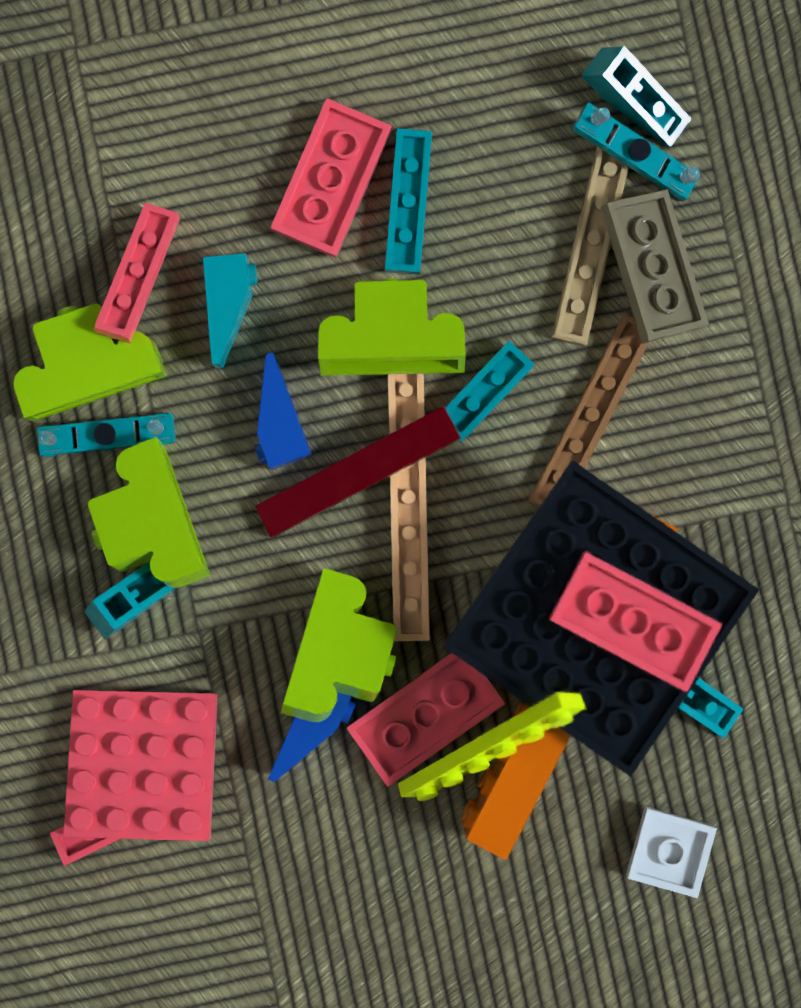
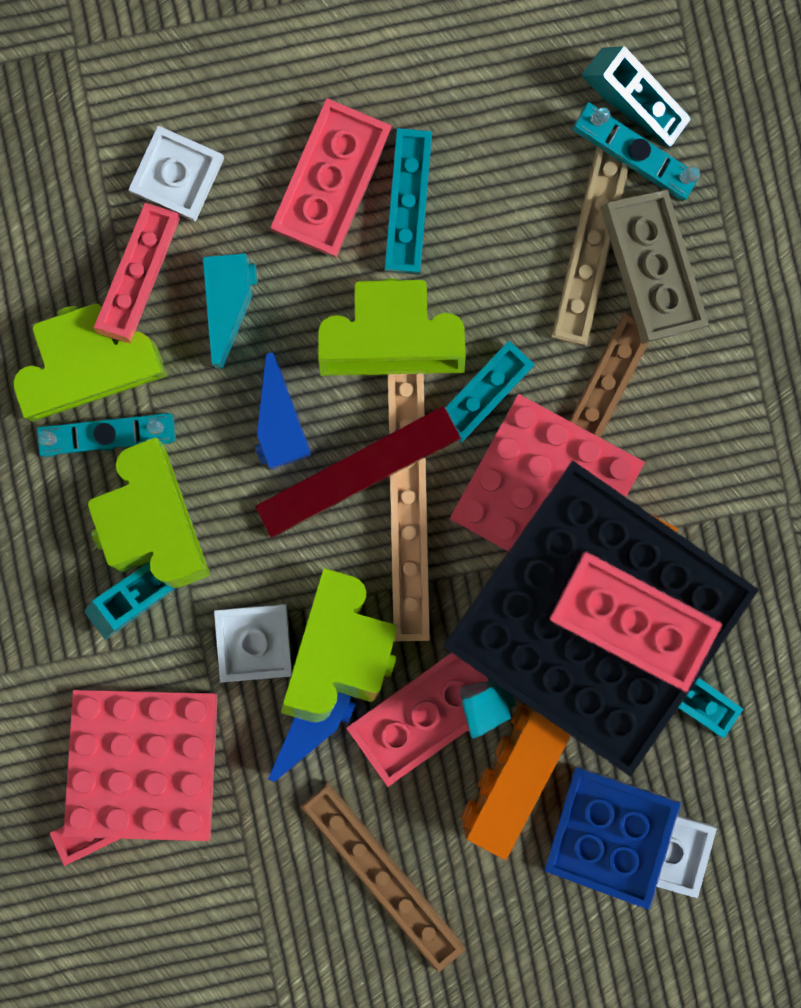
(176, 173): none -> white plate
(253, 643): none -> white plate
(383, 877): none -> medium nougat tile
(485, 706): none -> teal slope
(496, 743): neon yellow plate -> none
(525, 465): none -> coral plate
(613, 837): none -> blue plate

